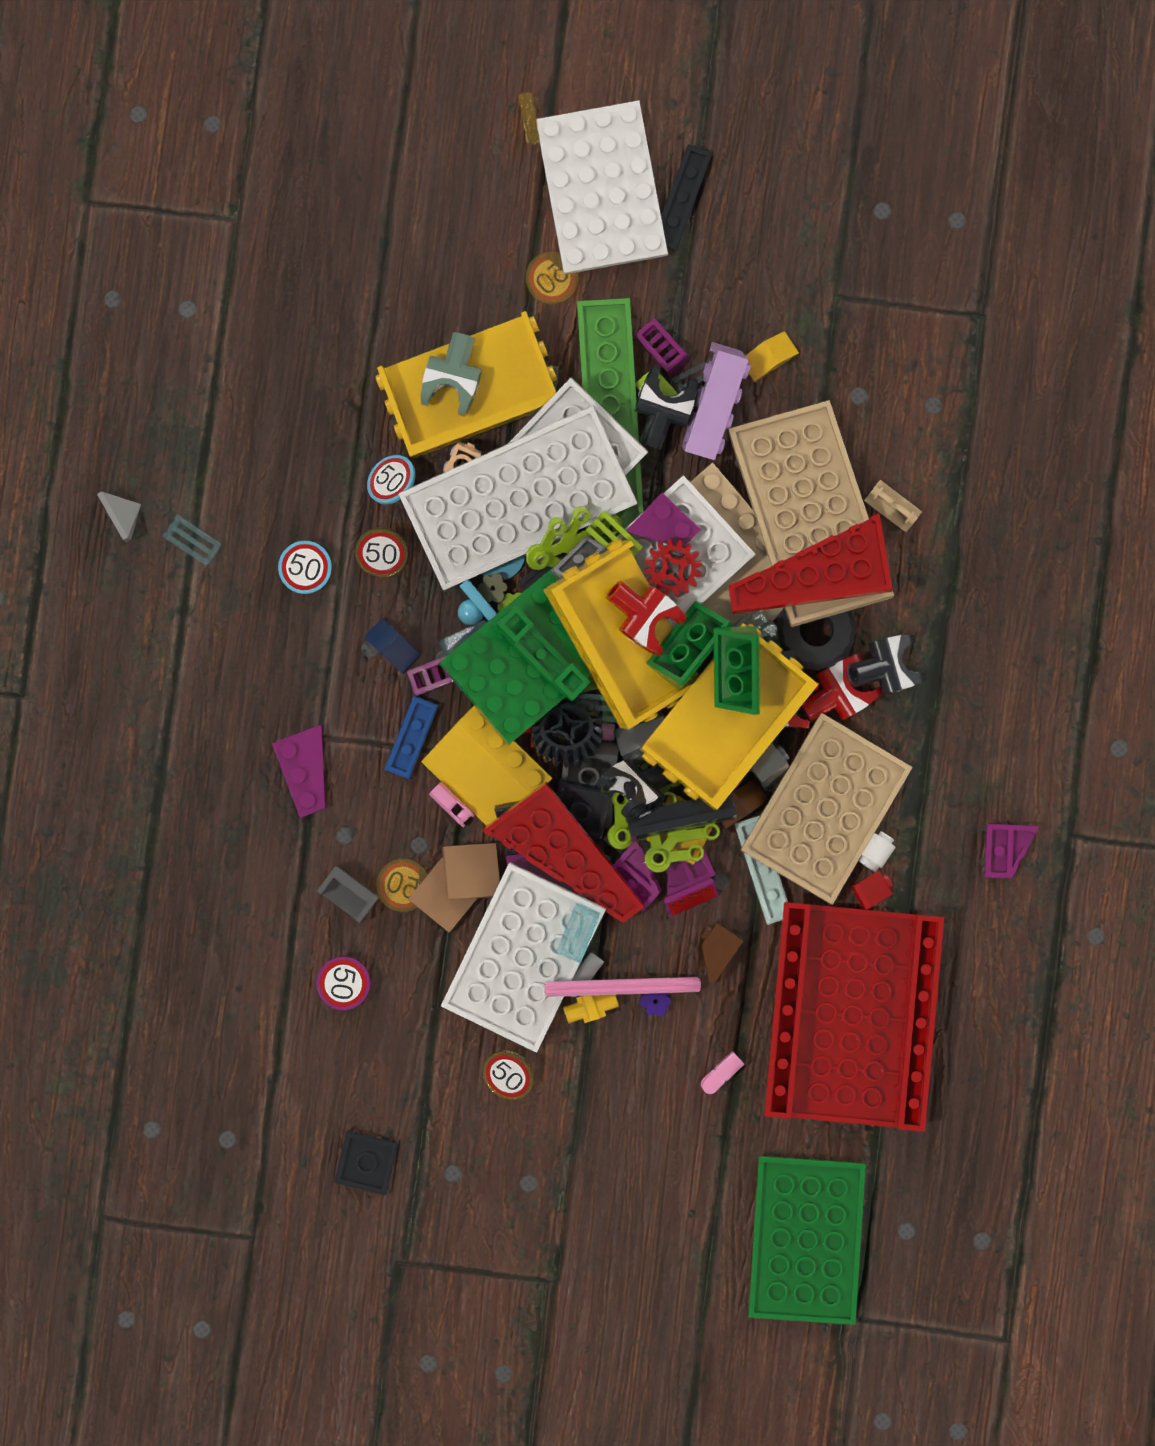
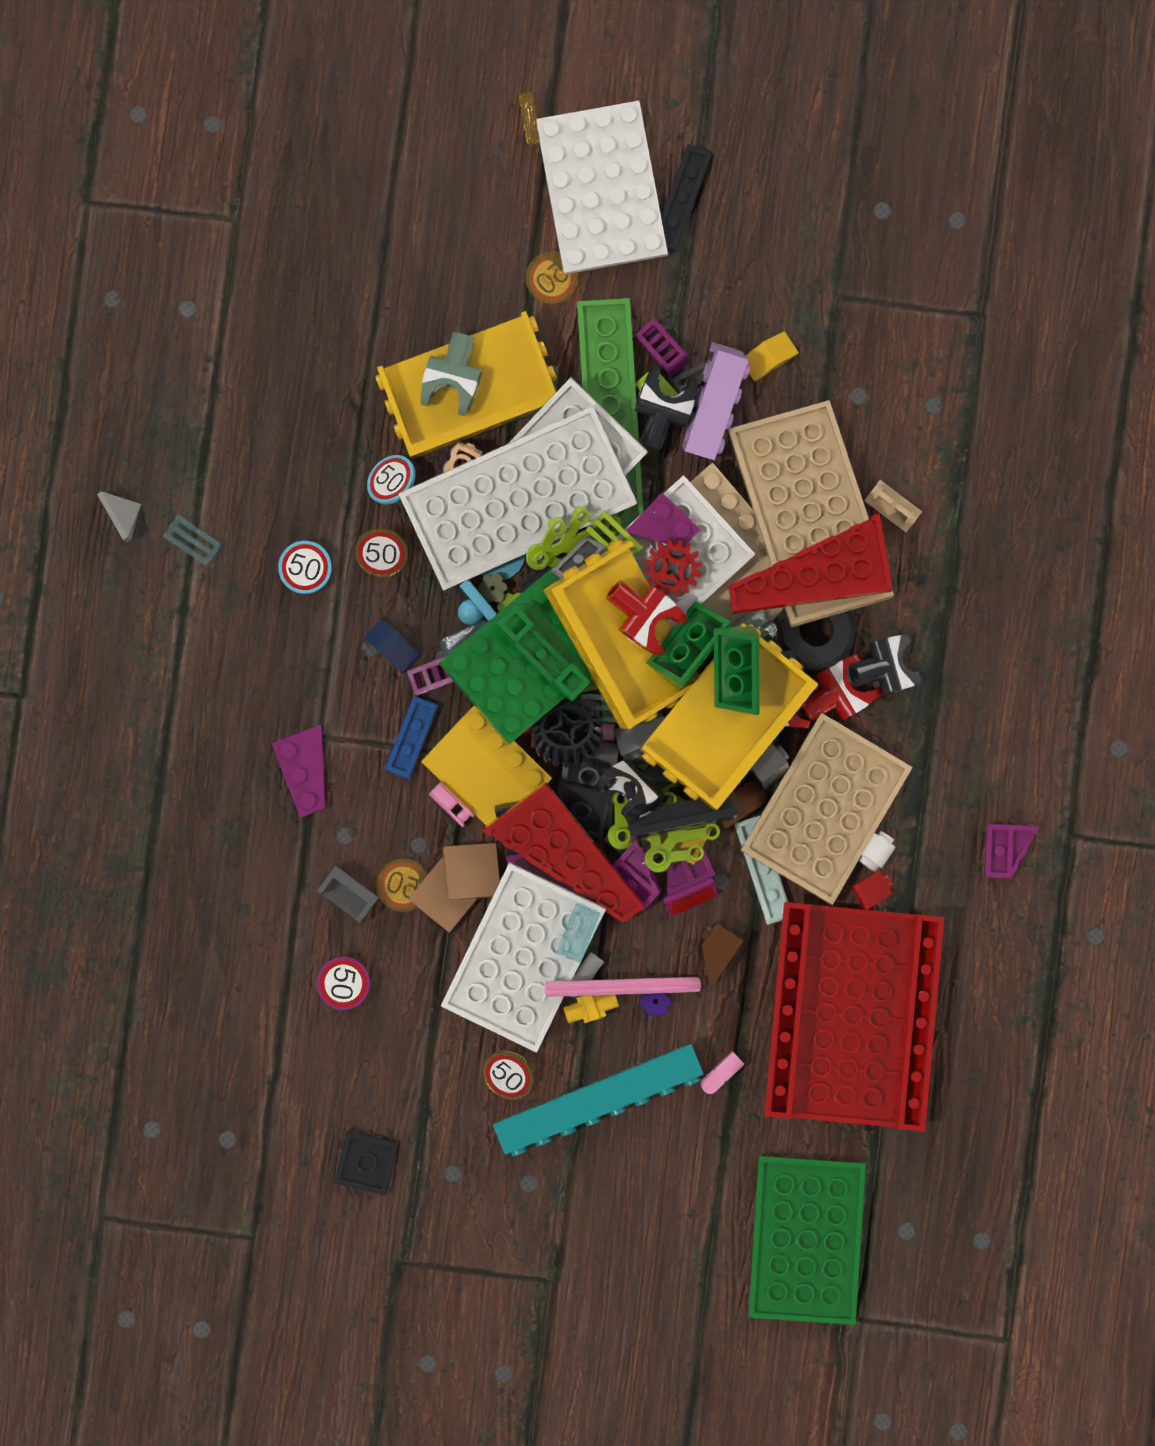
(597, 1099): none -> teal brick

